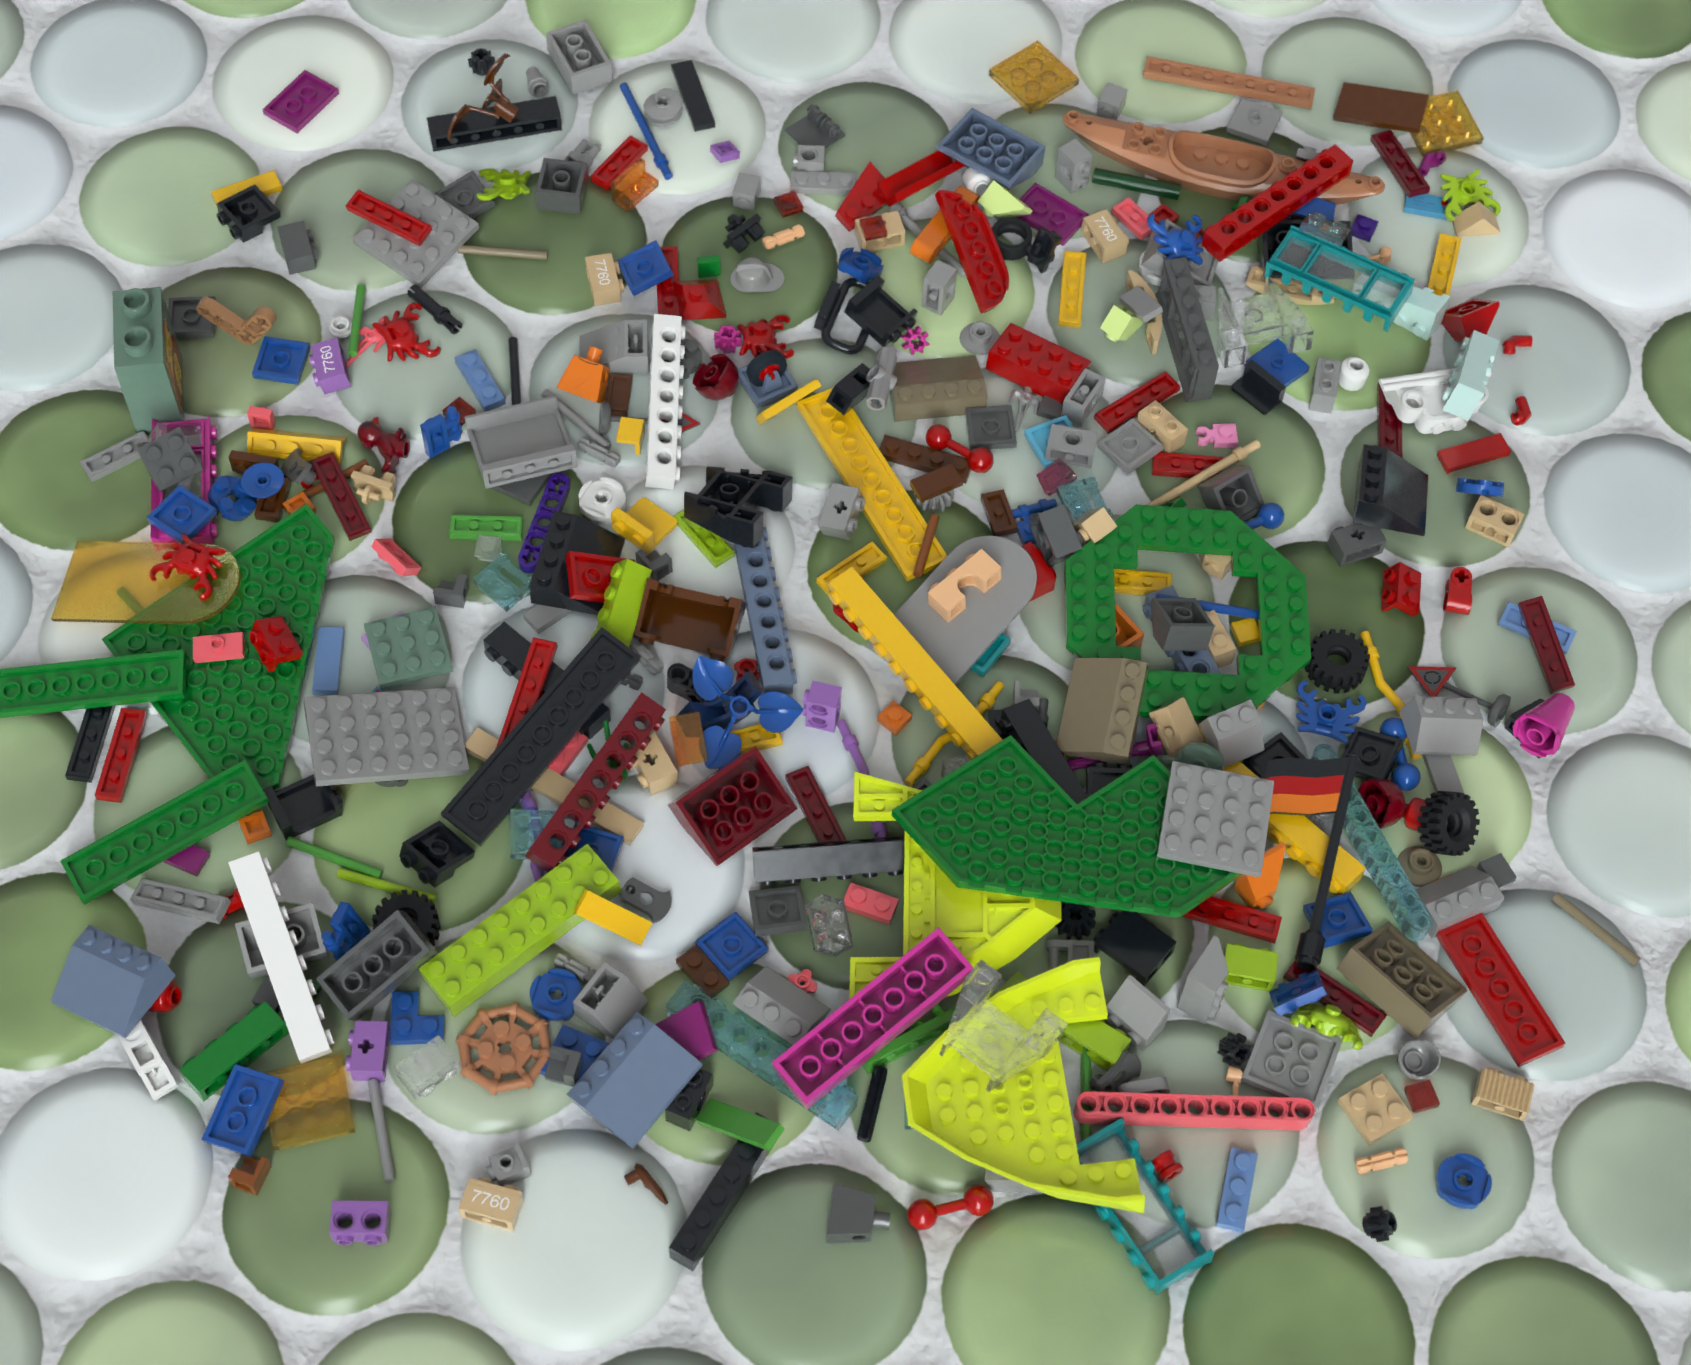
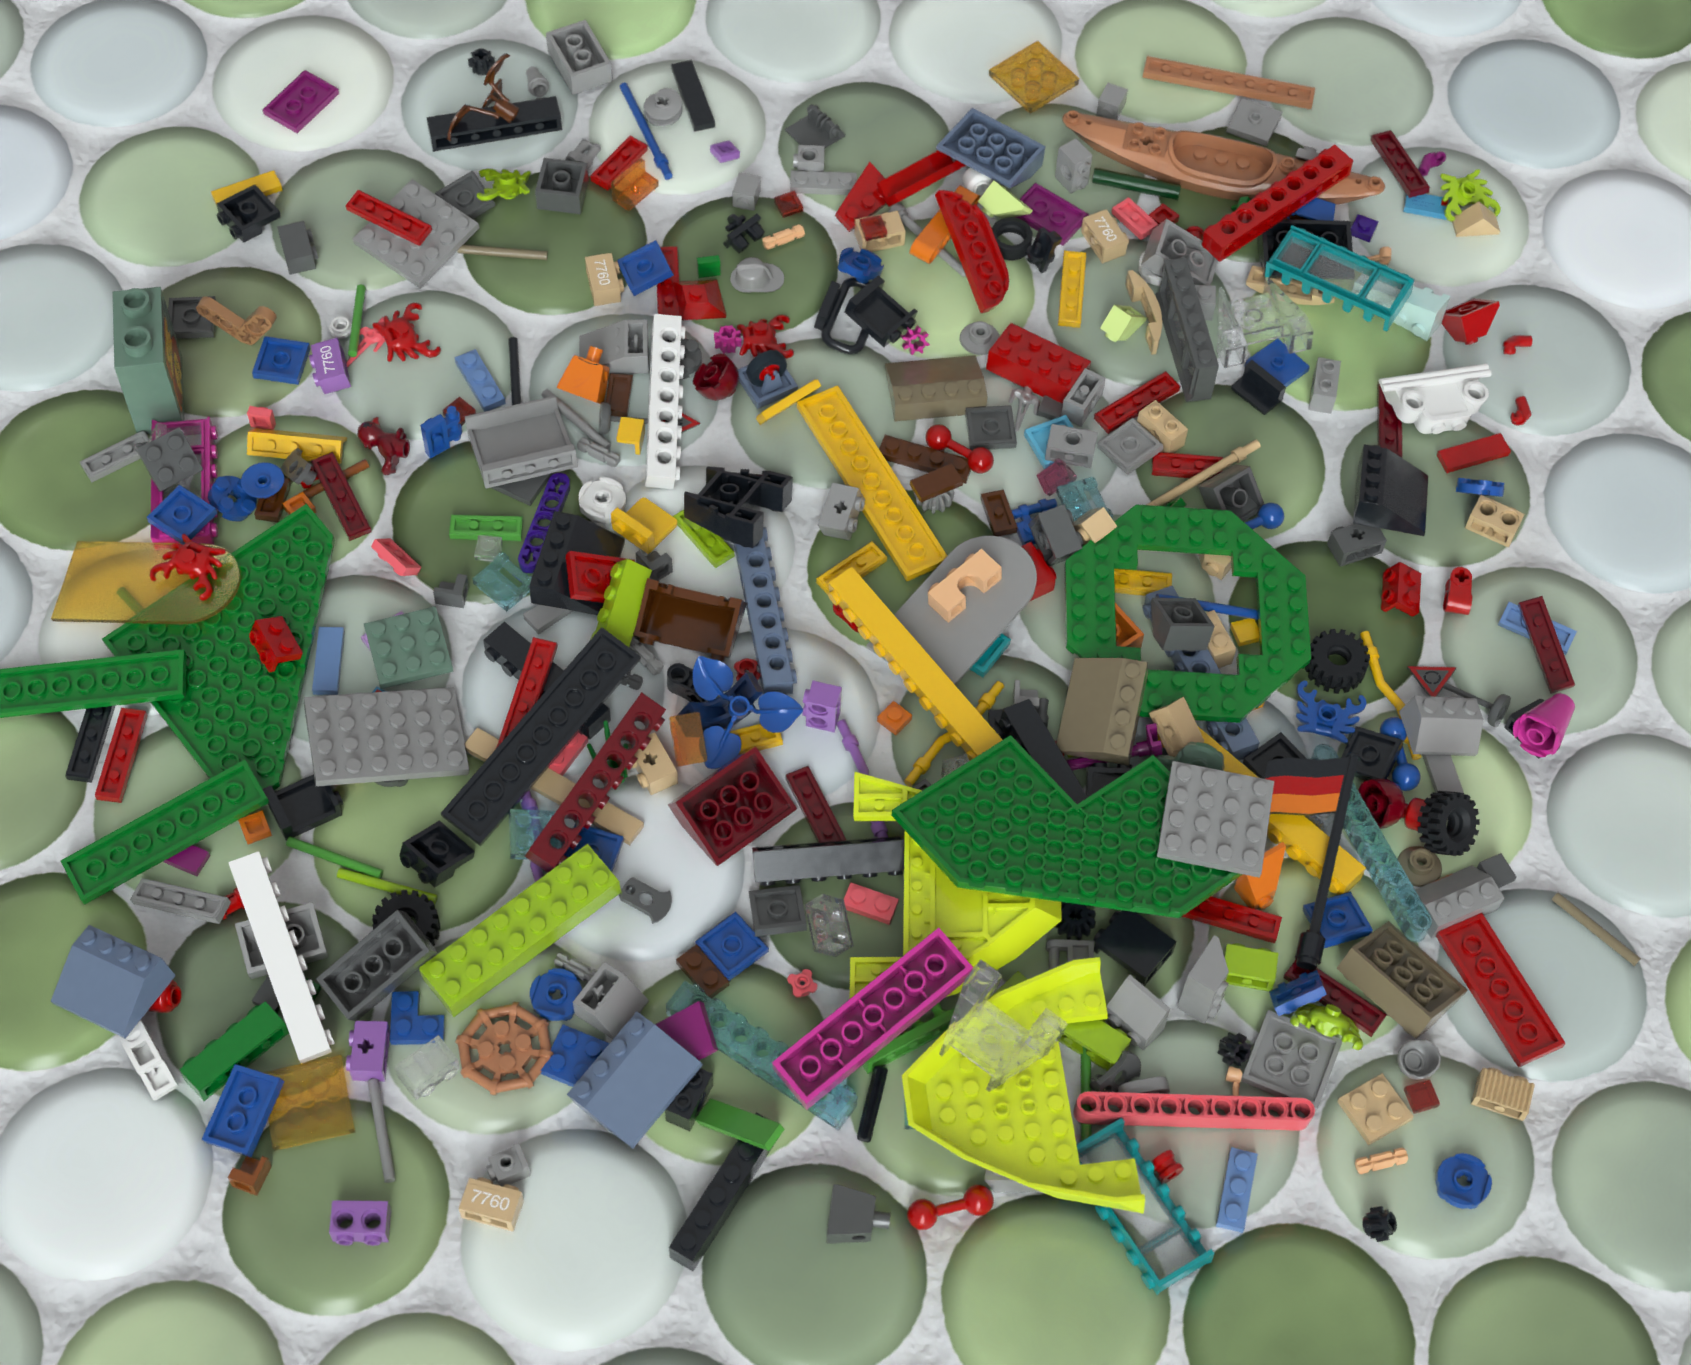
(218, 647): coral plate -> none
(241, 460): reddish brown plate -> none
(347, 928): blue plate -> none
(373, 488): tan hips -> none
(441, 314): black pin -> none
(563, 1066): dark grey panel -> none
(612, 917): yellow tile -> none
(649, 1183): reddish brown bar -> none
(780, 1006): light grey slope -> none
(850, 390): black brick -> none
(881, 378): light grey piece -> none
(926, 545): dark orange bar -> none
(939, 287): light grey brick -> none
(1141, 304): light grey tile -> none
(1178, 242): blue animal -> none
(1220, 435): bright pink plate -> none
(1235, 732): light grey slope -> none
(1319, 227): clear light blue plate -> none
(1353, 373): white head -> none
(1381, 107): reddish brown tile -> none
(1444, 264): yellow plate -> none
(1446, 125): clear yellow plate -> none
(1471, 375): light aqua wedge -> none

